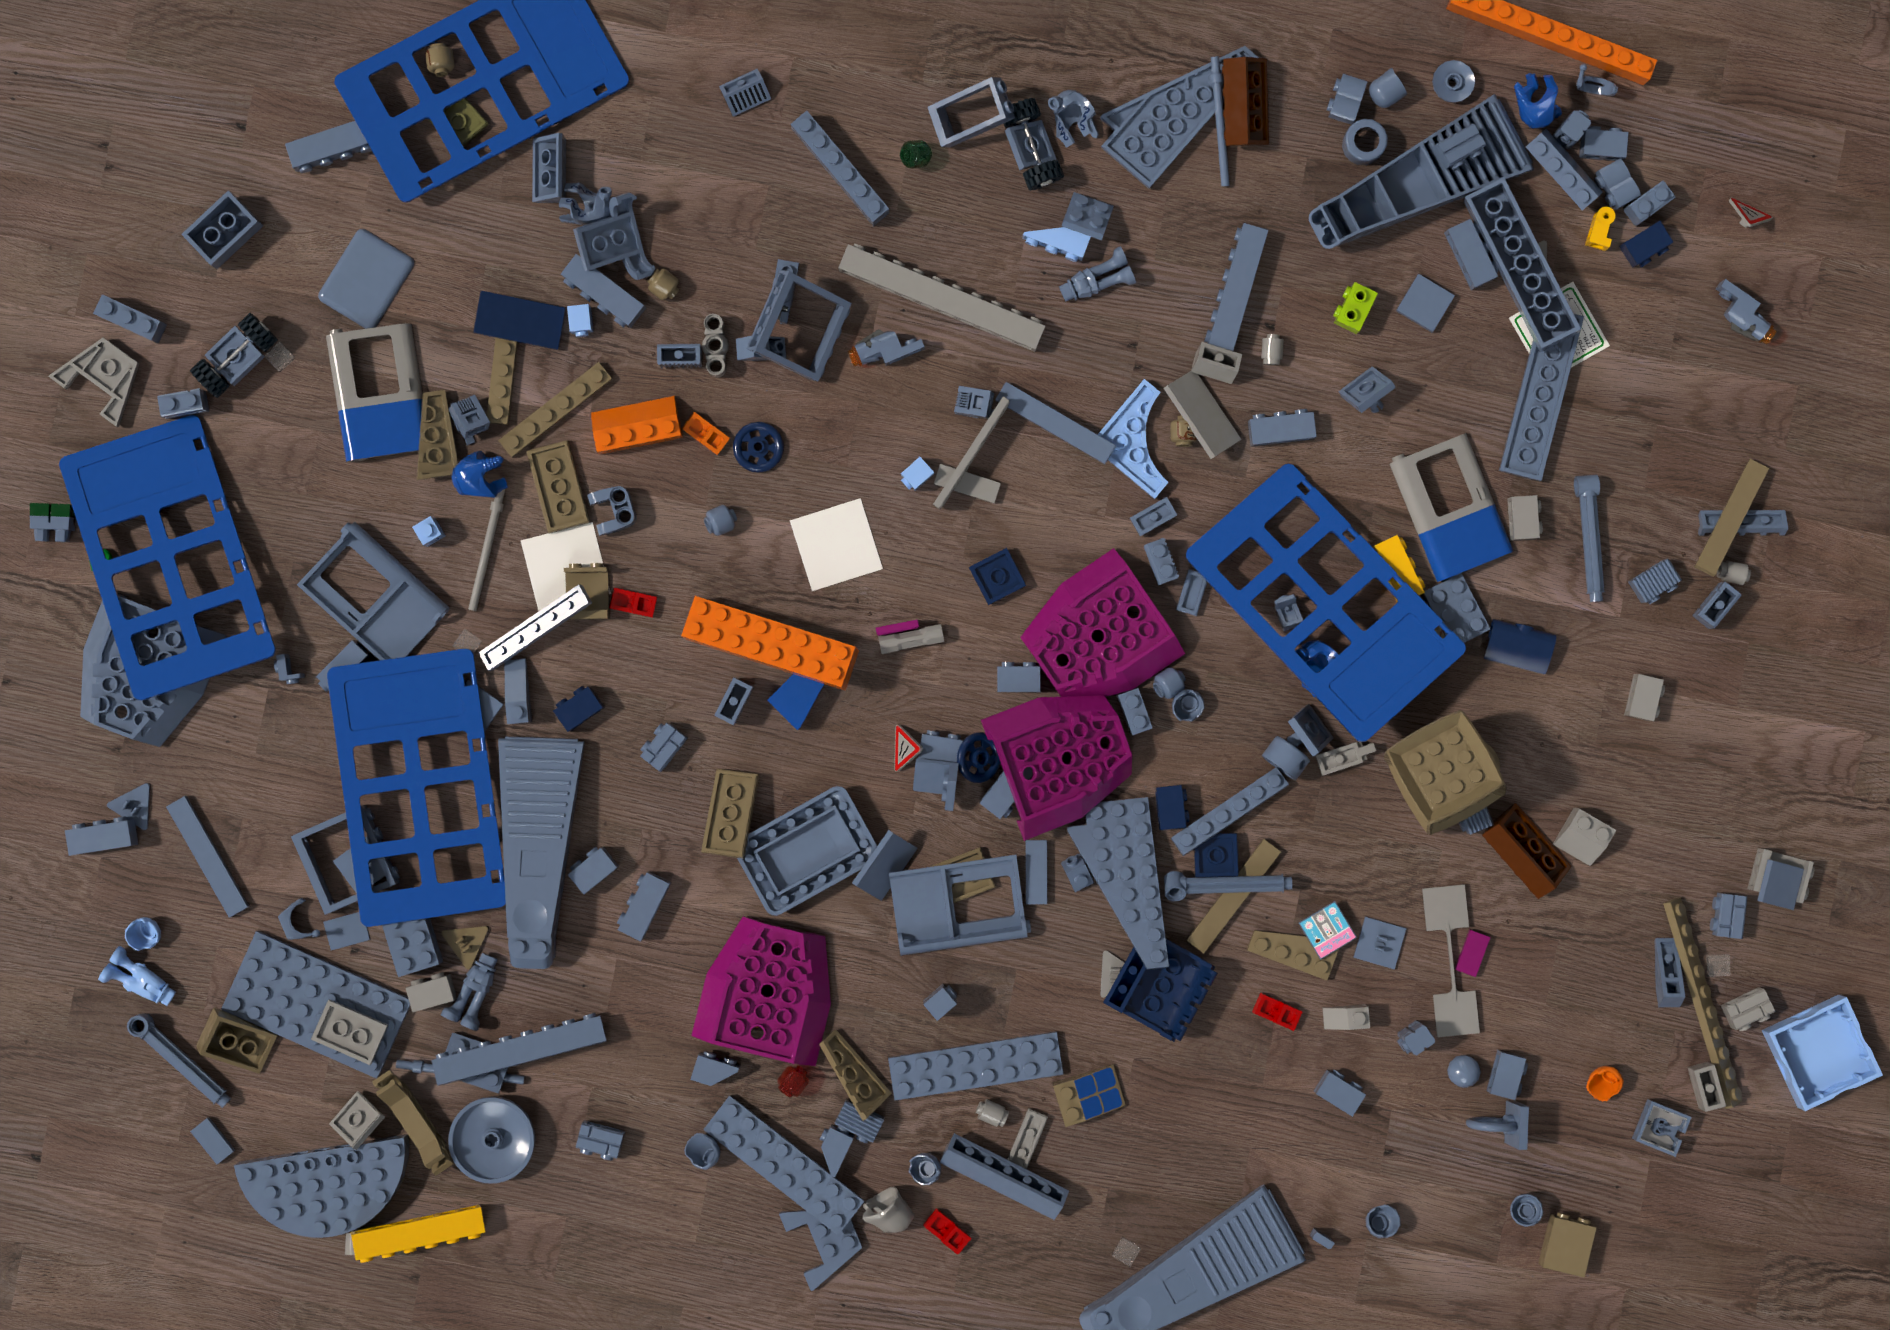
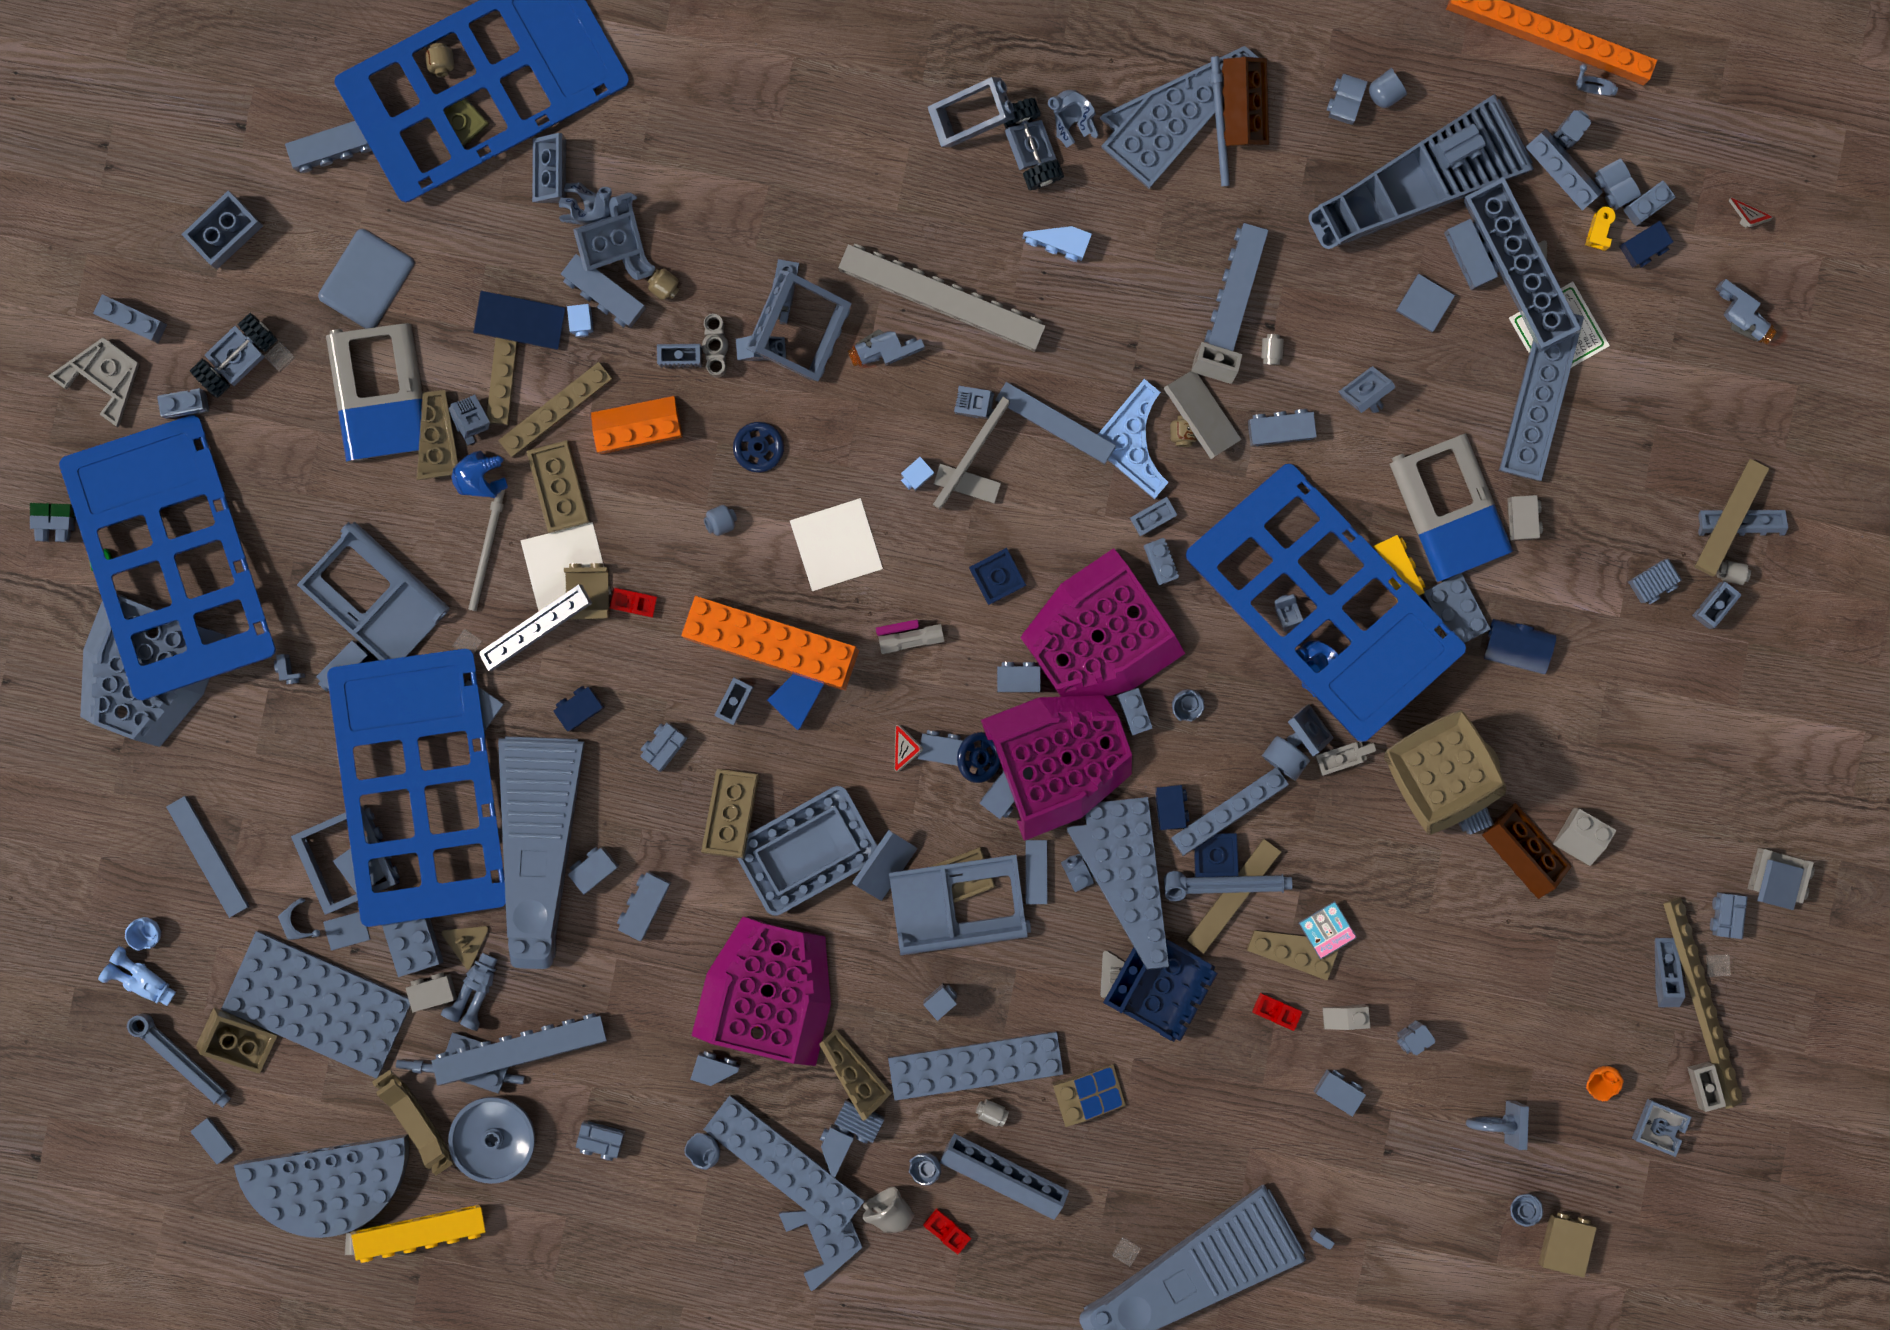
(101, 836): sand blue brick -> none
(133, 805): sand blue piece -> none
(349, 1032): light grey plate -> none
(356, 1120): light grey tile -> none
(428, 531): light blue brick -> none
(517, 692): sand blue slope -> none
(618, 508): sand blue piece -> none
(705, 433): orange slope -> none
(745, 92): sand blue panel -> none
(793, 1081): clear red head -> none
(840, 168): sand blue brick -> none
(915, 154): clear green head -> none
(937, 778): sand blue bracket -> none
(1027, 1138): light grey tile -> none
(1085, 284): sand blue piece -> none
(1087, 216): sand blue plate -> none
(1169, 683): sand blue head -> none
(1191, 593): sand blue tile -> none
(1354, 307): lime brick -> none
(1358, 156): sand blue piece -> none
(1379, 943): sand blue piece -> none
(1383, 1221): sand blue hair -> none
(1445, 910): light grey hinge -> none
(1460, 74): sand blue dish -> none
(1464, 1071): sand blue hair -> none
(1472, 953): magenta tile -> none
(1507, 1075): sand blue brick -> none
(1544, 111): blue piece -> none
(1587, 488): sand blue piece -> none
(1603, 144): sand blue brick -> none
(1644, 697): light grey brick -> none
(1748, 1009): light grey brick -> none
(1822, 1052): light blue tile -> none

